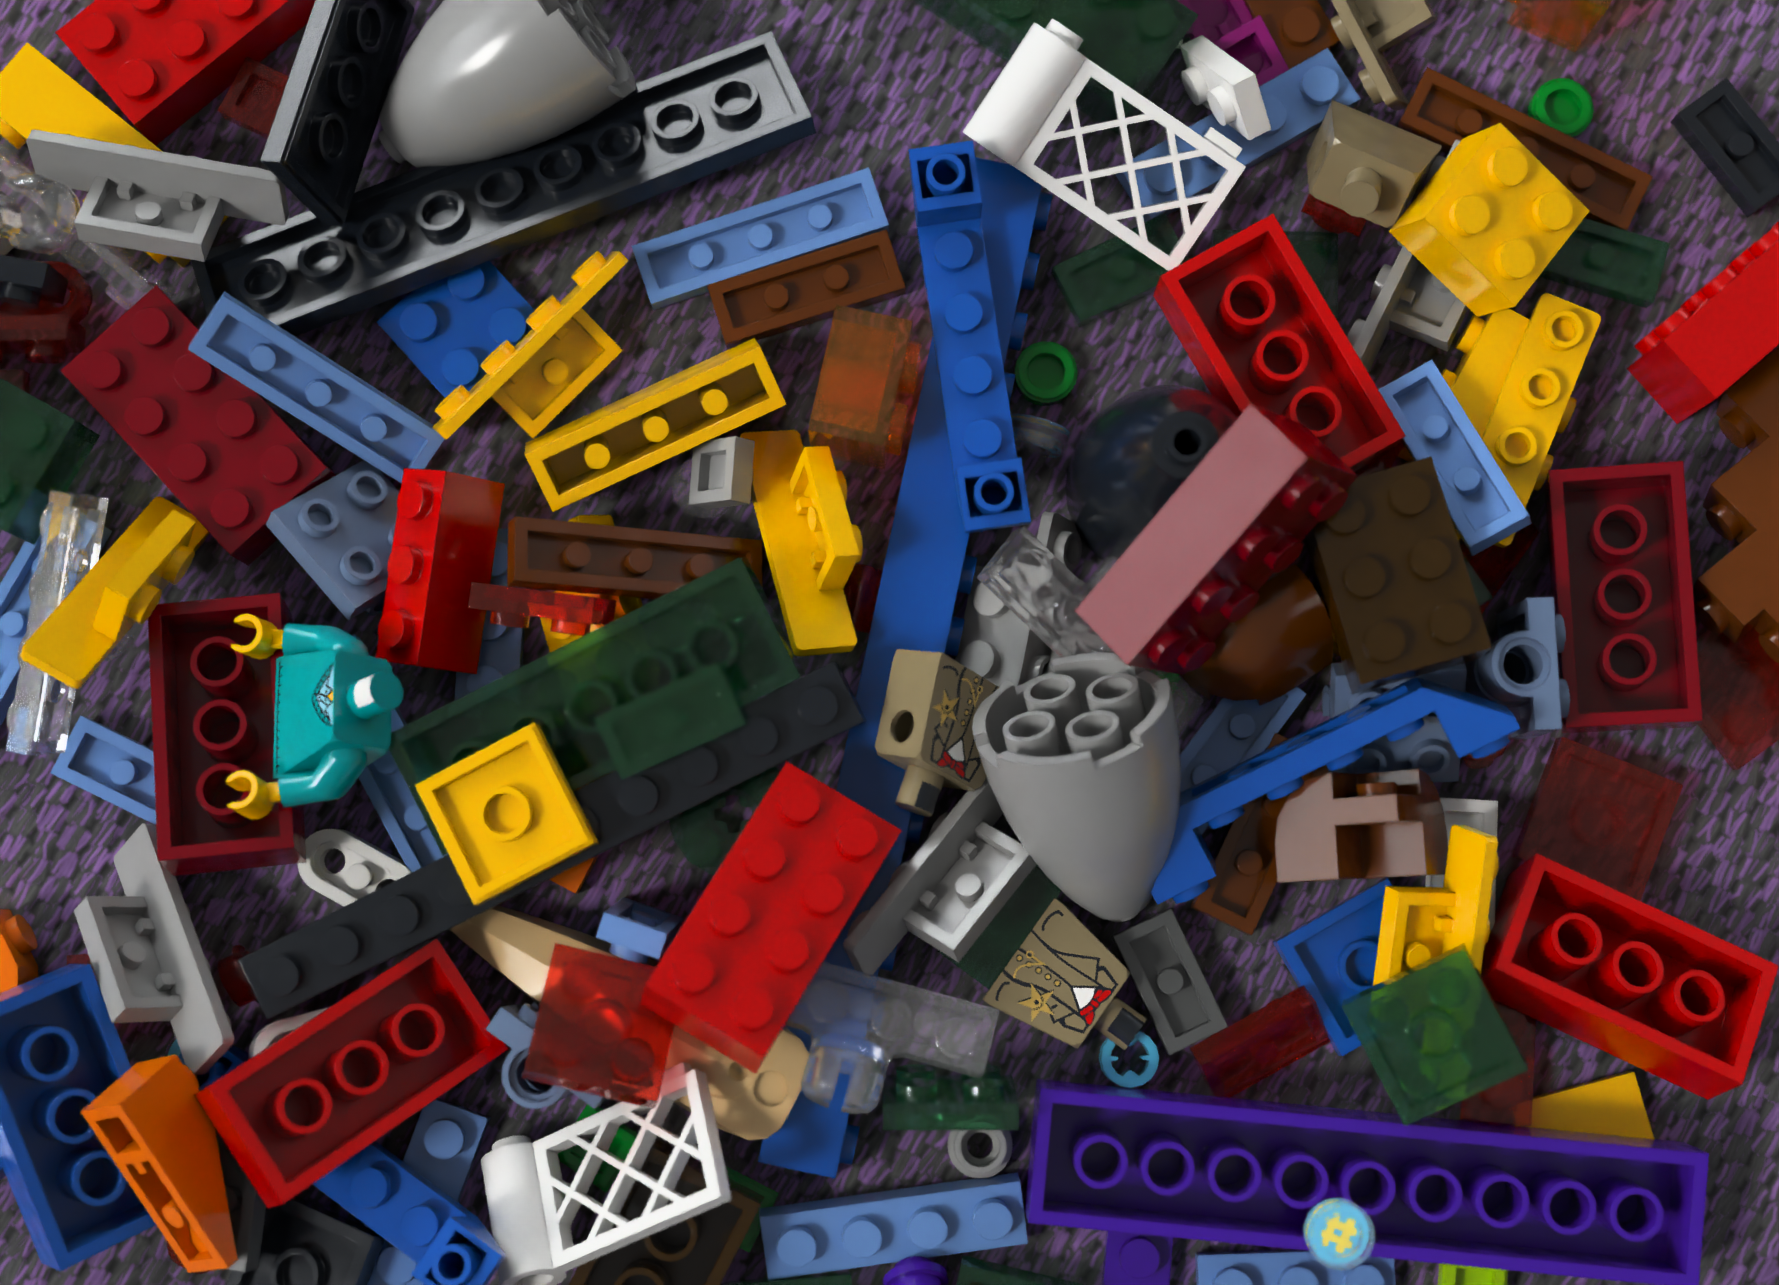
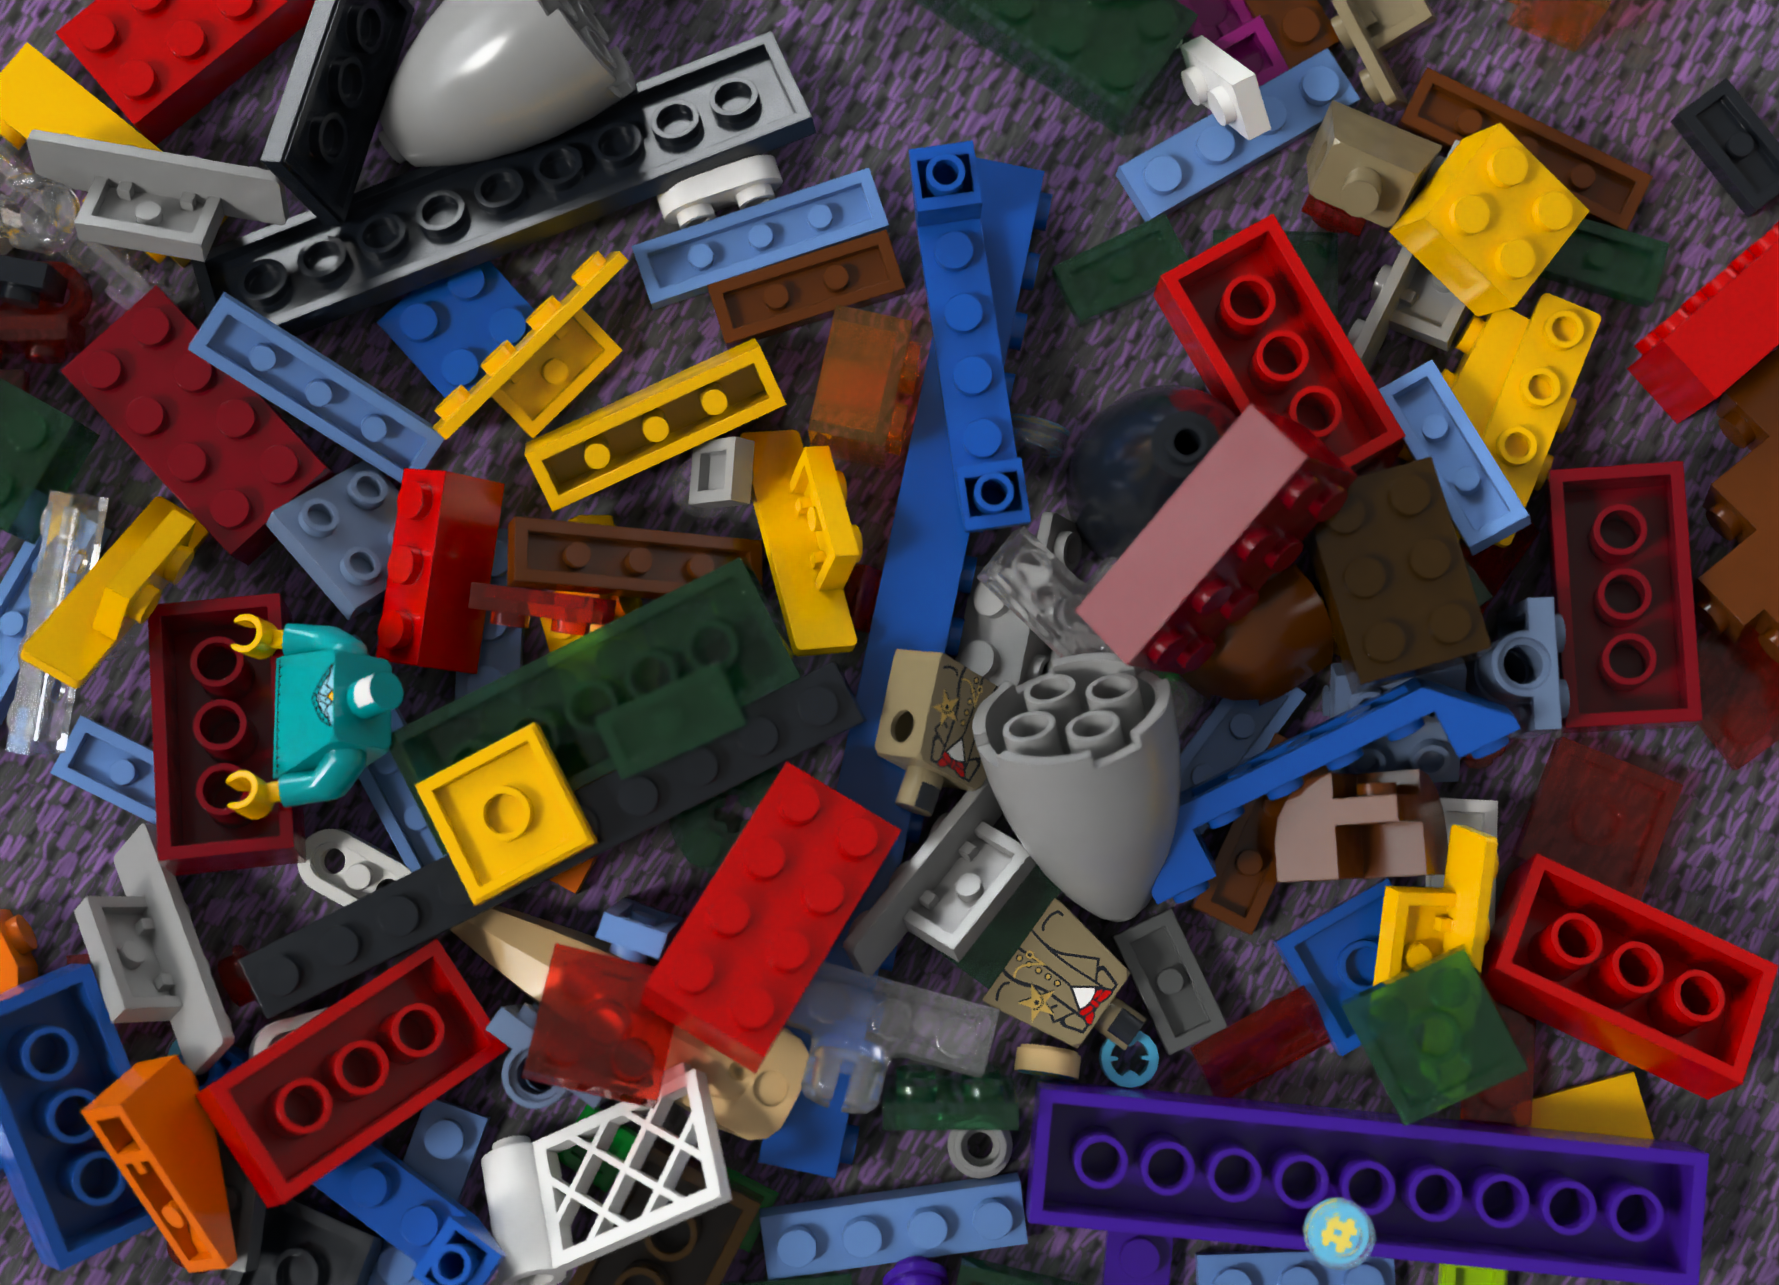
(254, 97): clear red plate -> none
(739, 182): none -> white plate
(1034, 98): white piece -> none
(1045, 373): green tile -> none
(1047, 1061): none -> tan tile
(1562, 106): green tile -> none

